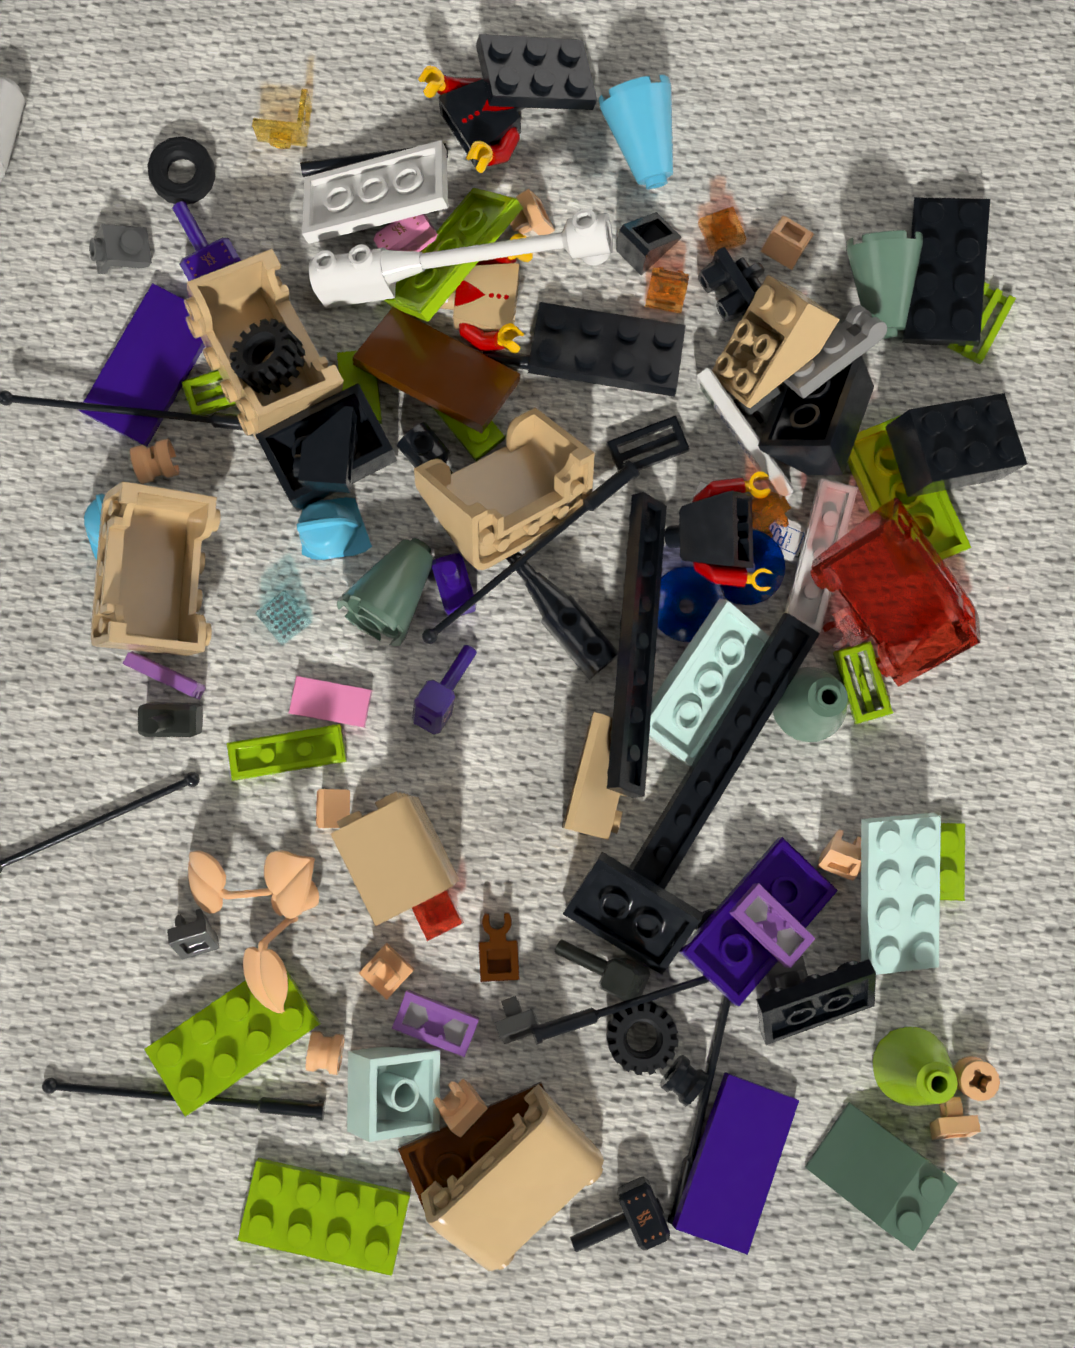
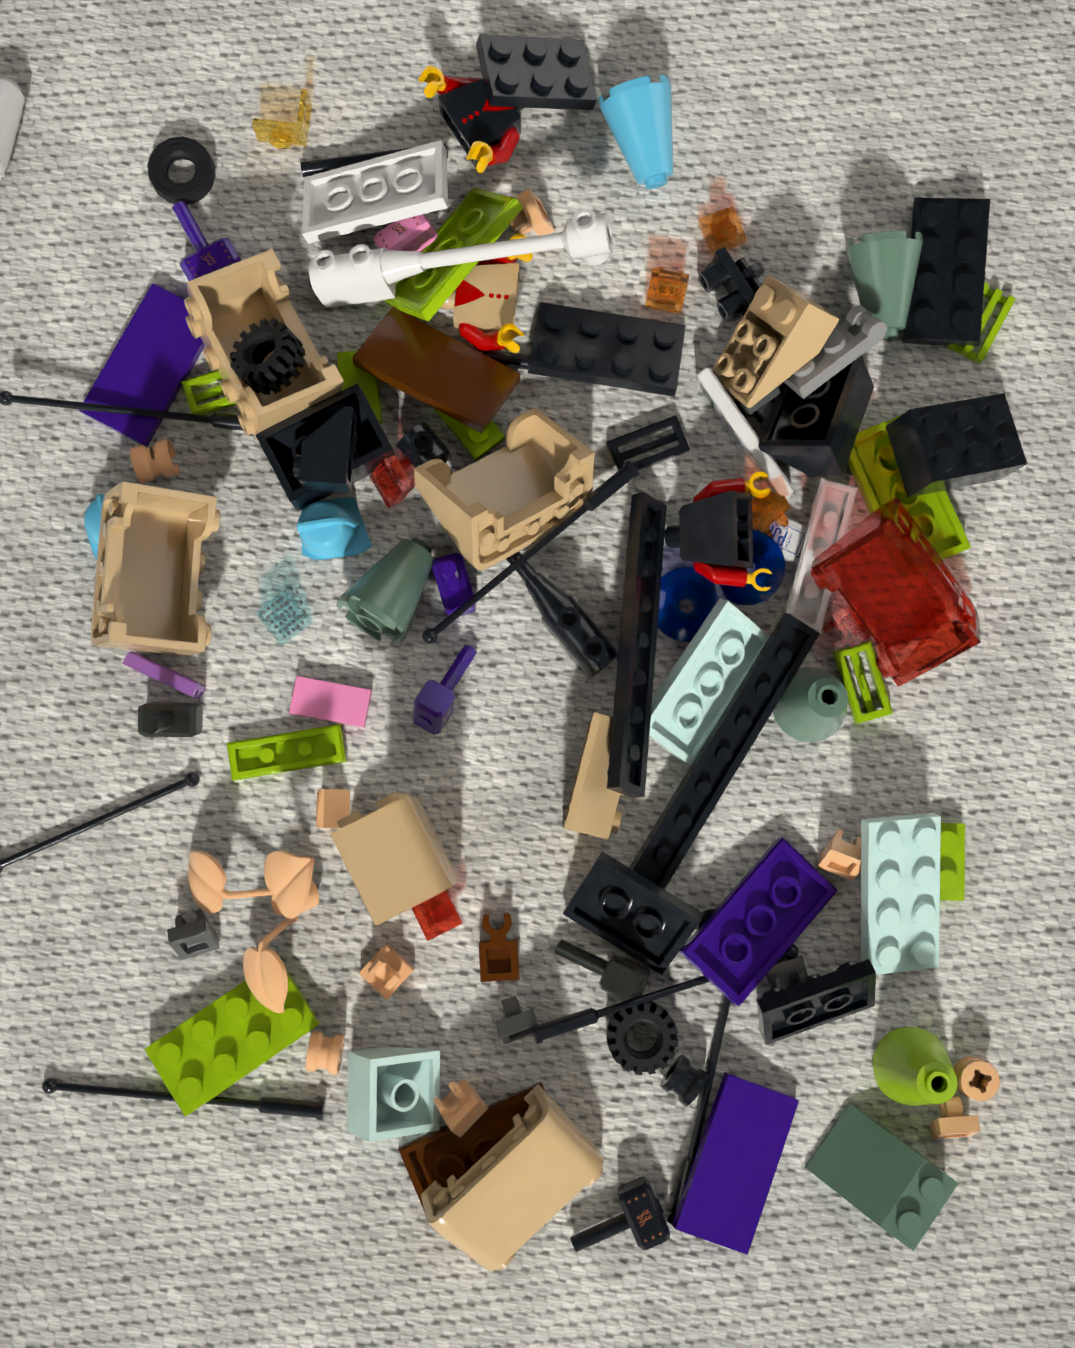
(120, 247): dark grey bracket -> none
(324, 1216): lime plate -> none
(392, 480): none -> clear red tile
(435, 1023): medium lavender piece -> none
(645, 241): black slope -> none
(772, 925): medium lavender piece -> none
(787, 242): light nougat slope -> none

